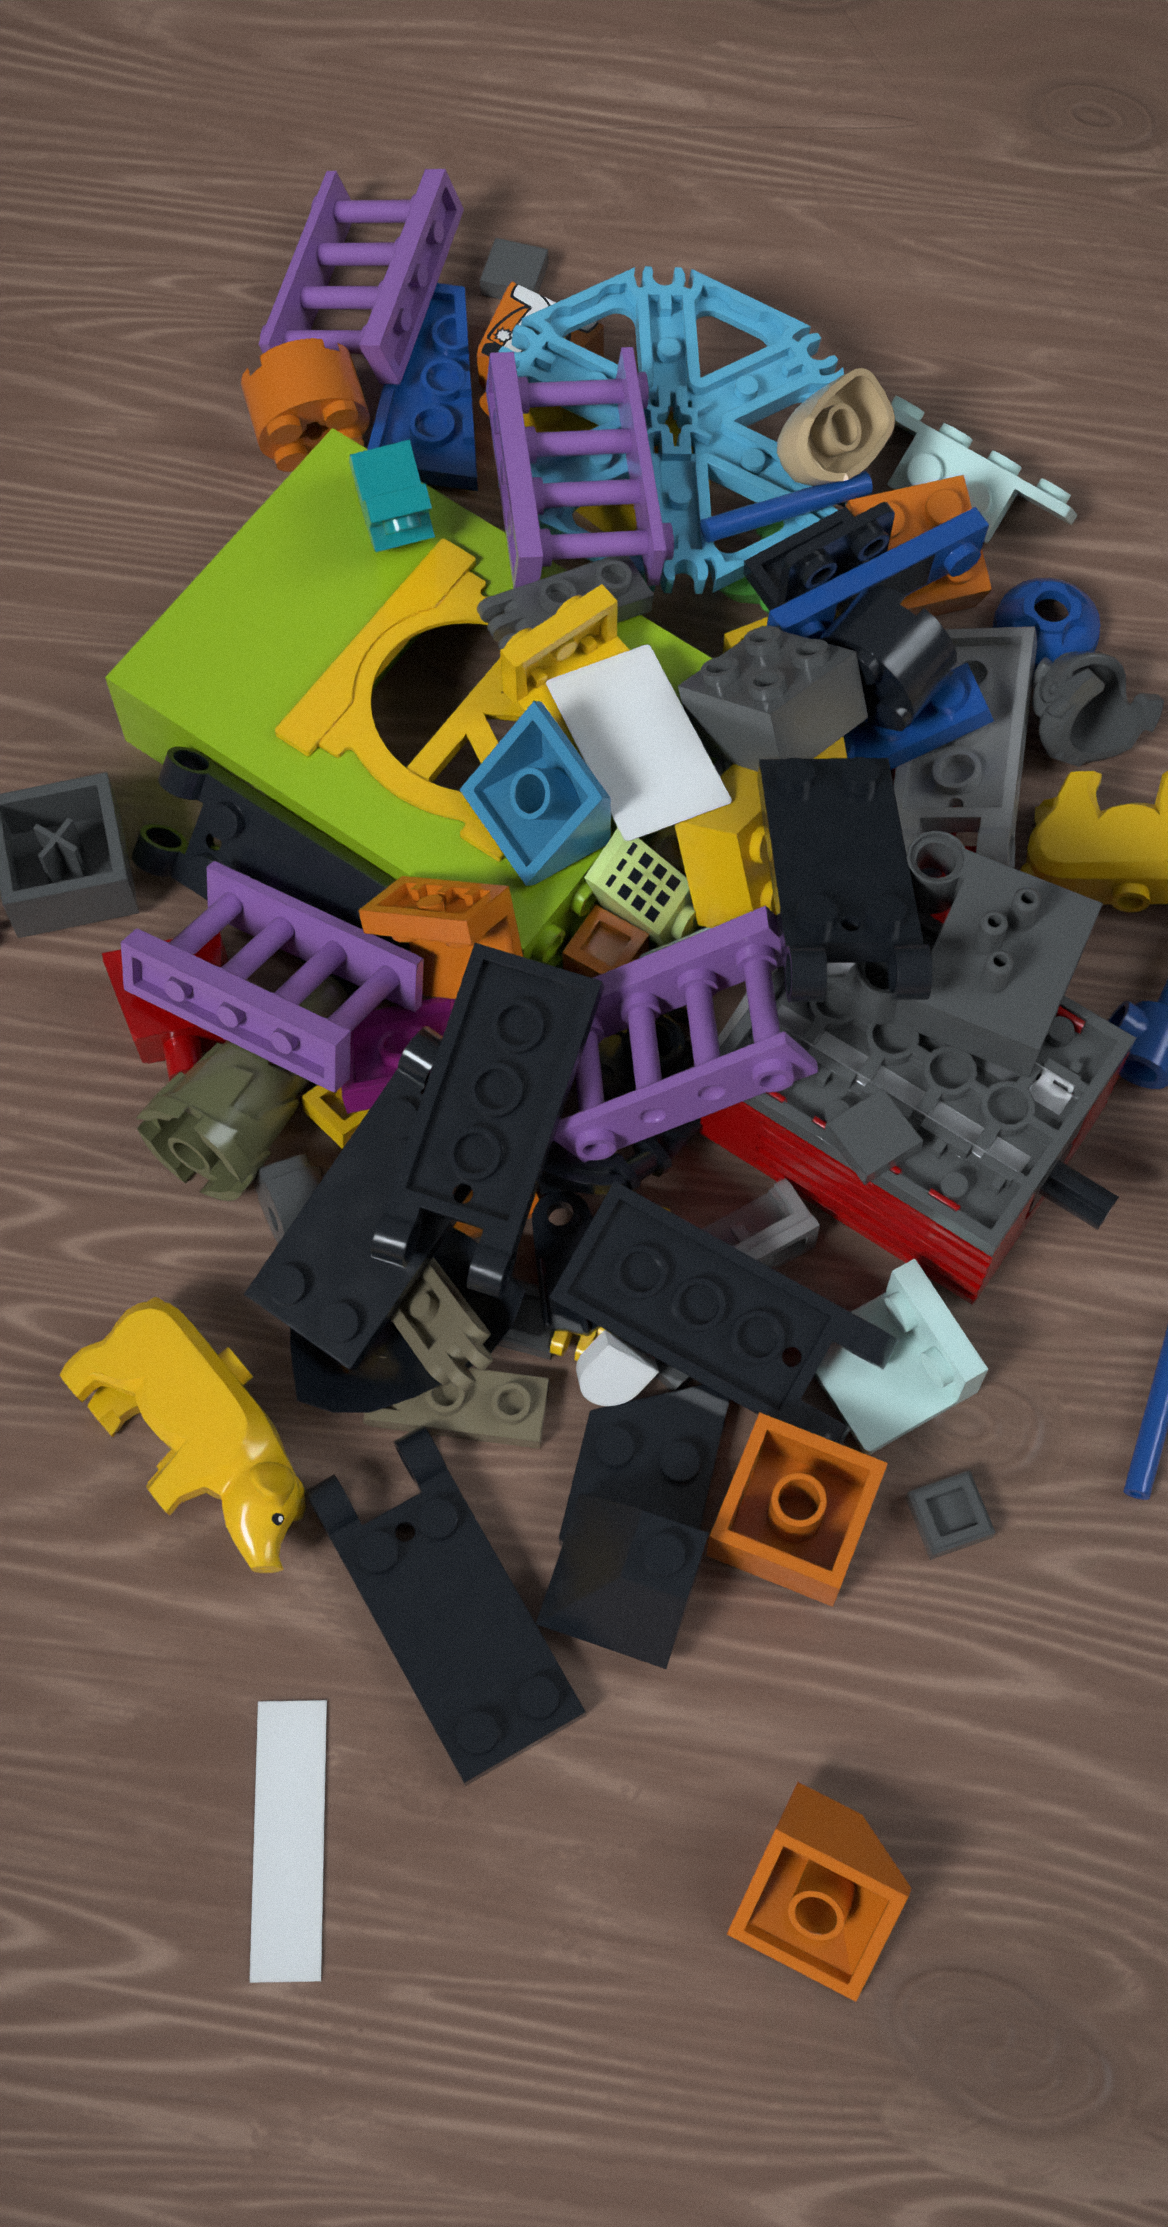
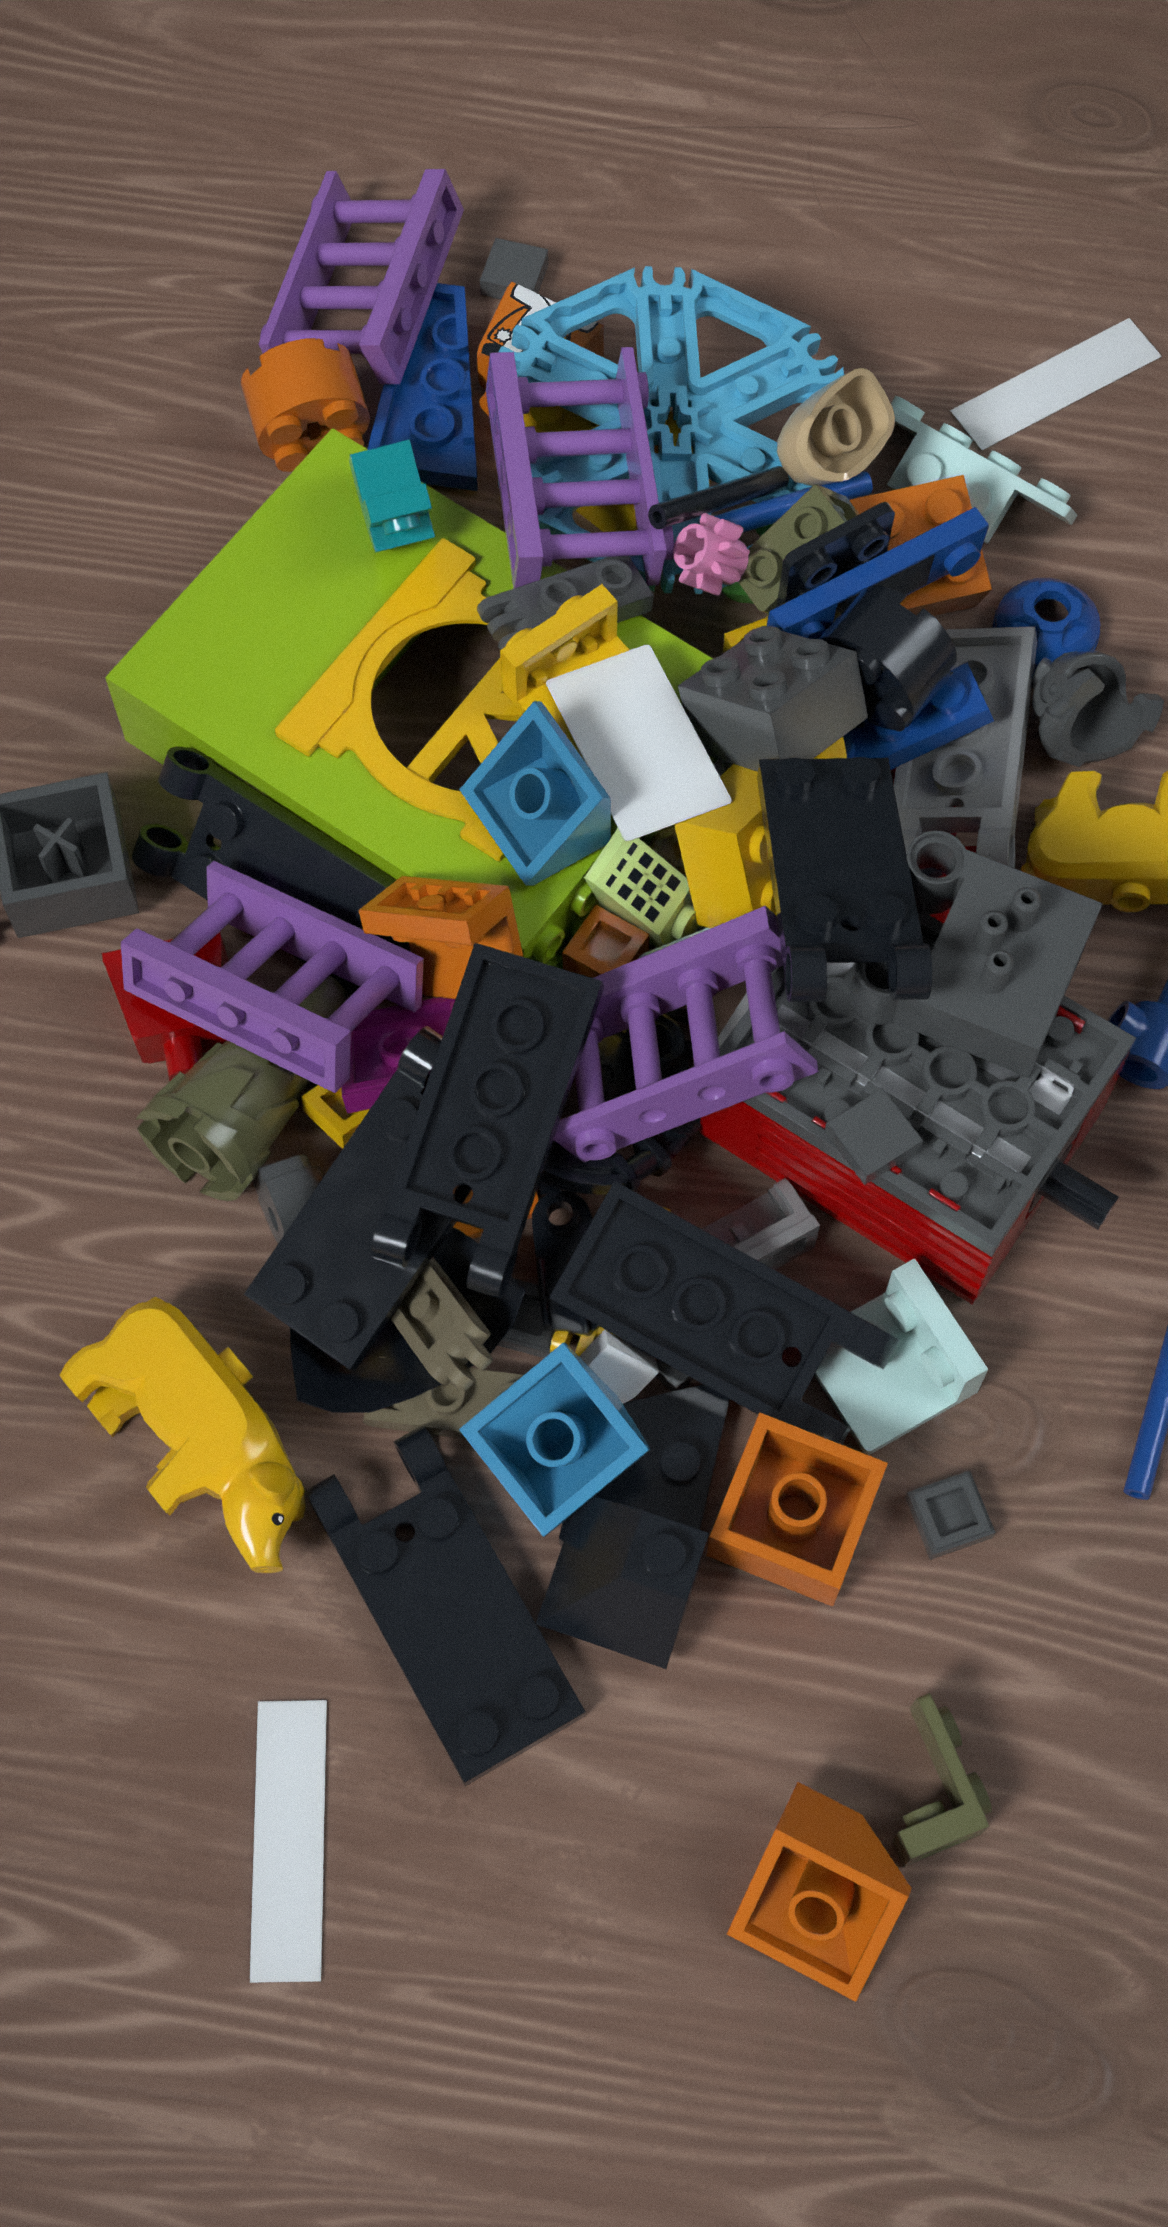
(556, 1438): none -> dark azure slope
(710, 554): none -> bright pink gear
(718, 497): none -> black piece
(807, 519): none -> olive bracket
(931, 1827): none -> olive bracket
(1055, 383): none -> white sticker

